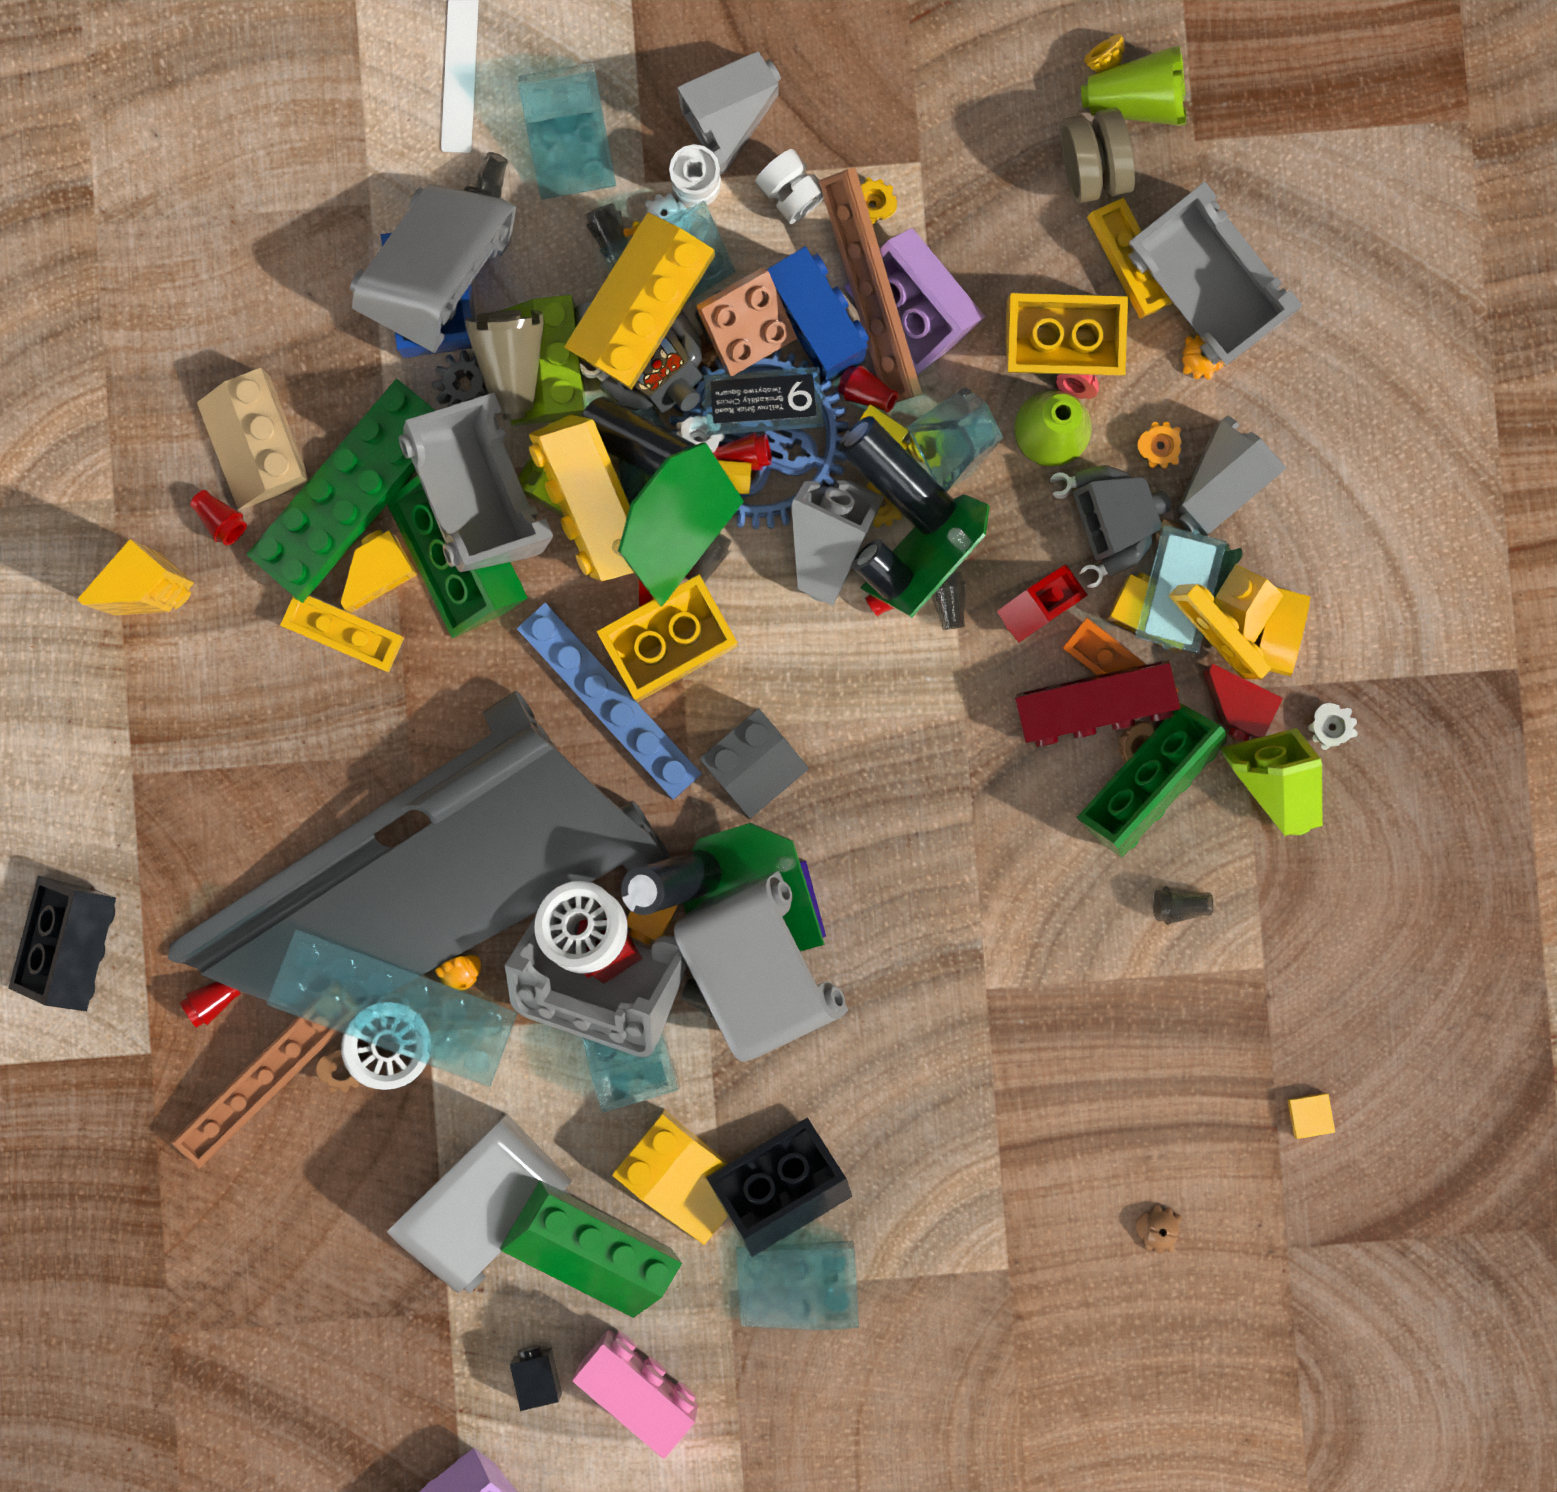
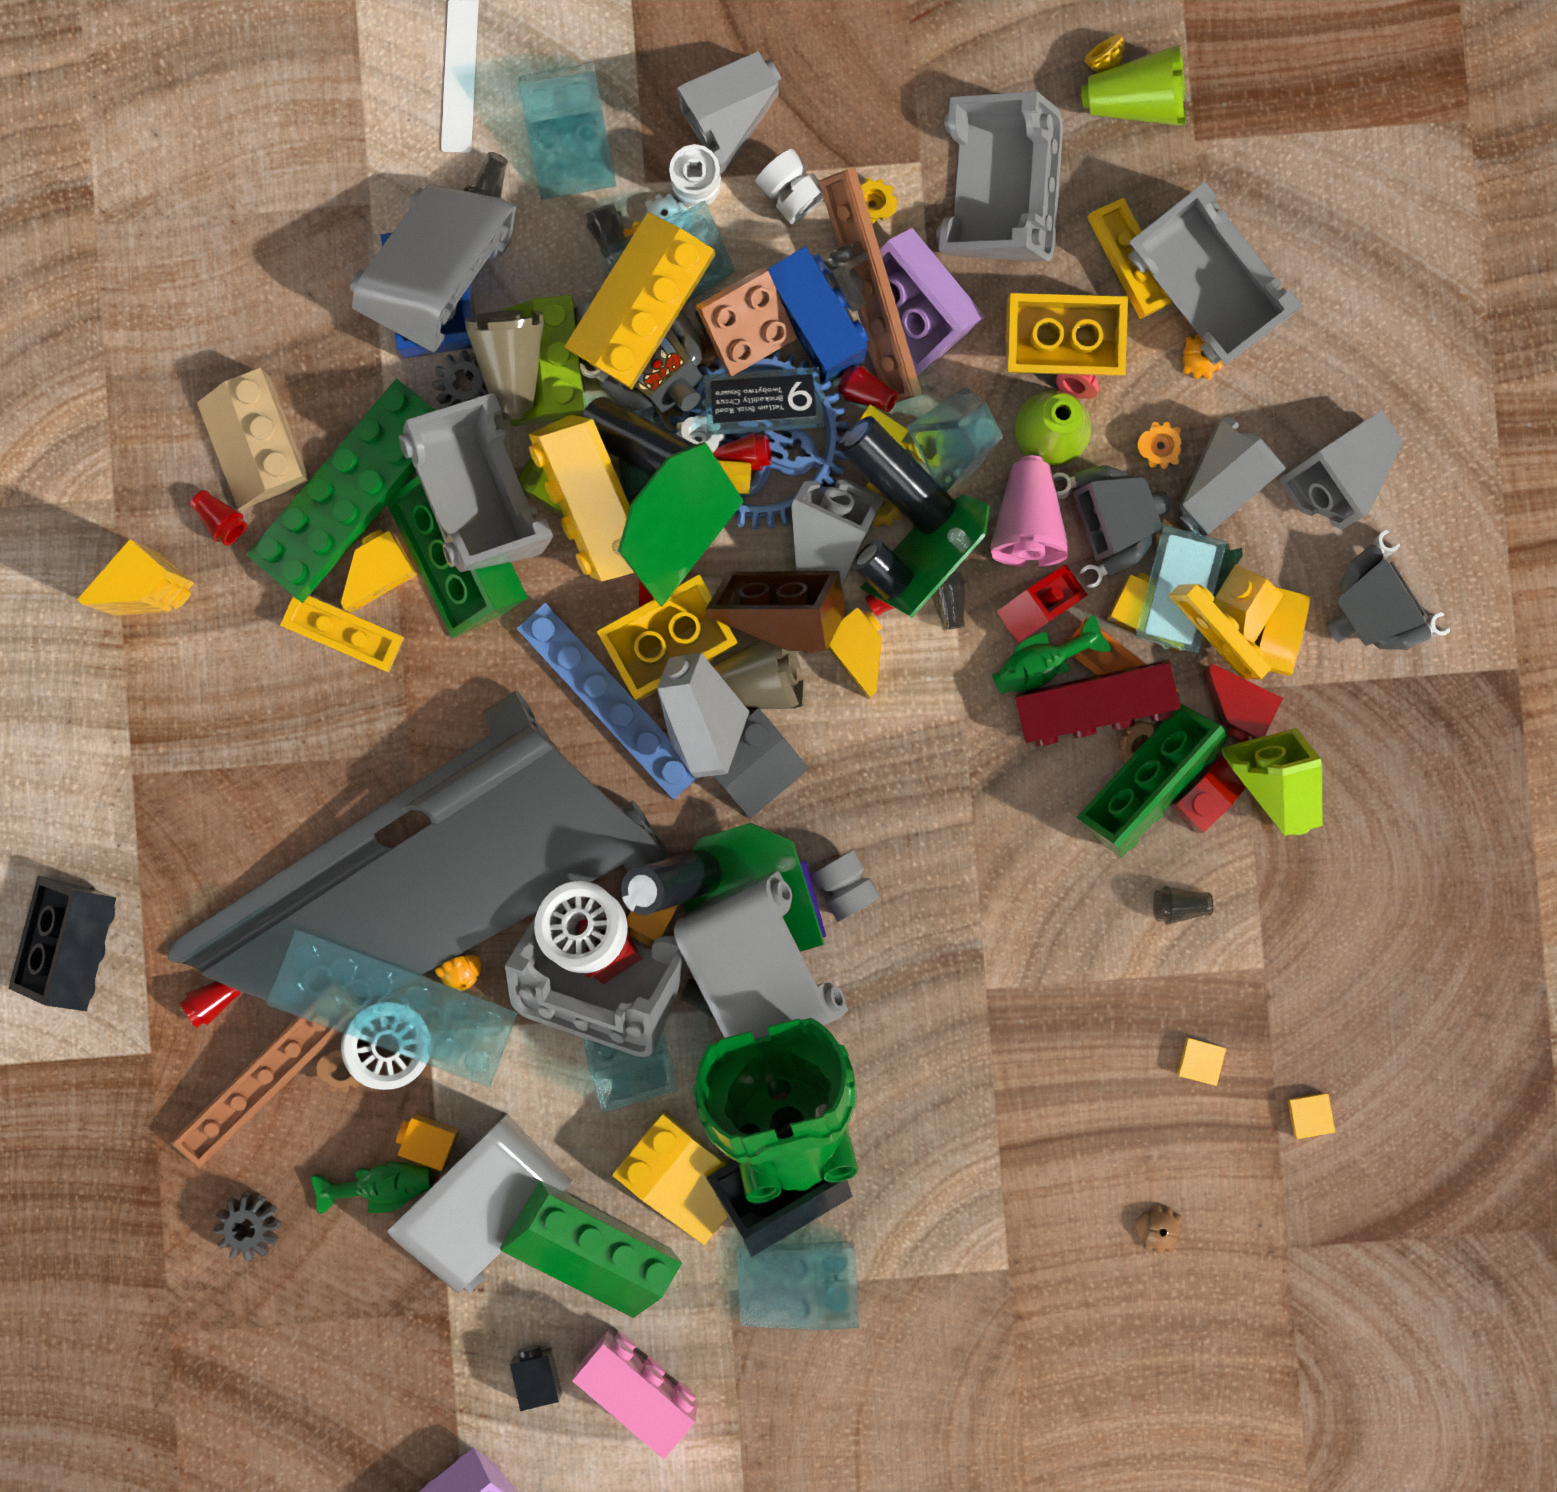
(233, 1233): none -> dark grey gear
(384, 1186): none -> green animal
(427, 1141): none -> light orange brick
(700, 715): none -> light grey slope
(711, 558): clear smoke cone -> none
(742, 1118): none -> green piece
(764, 677): none -> dark tan cone
(782, 607): none -> reddish brown slope
(845, 885): none -> light grey wheel
(847, 280): none -> clear smoke bracket
(859, 649): none -> yellow slope
(1004, 177): none -> light grey windscreen
(1030, 517): none -> bright pink cone
(1038, 661): none -> green animal
(1097, 155): dark tan wheel -> none
(1201, 1061): none -> yellow tile
(1209, 796): none -> red slope
(1332, 714): white animal -> none
(1345, 474): none -> light grey slope
(1381, 603): none -> dark grey torso

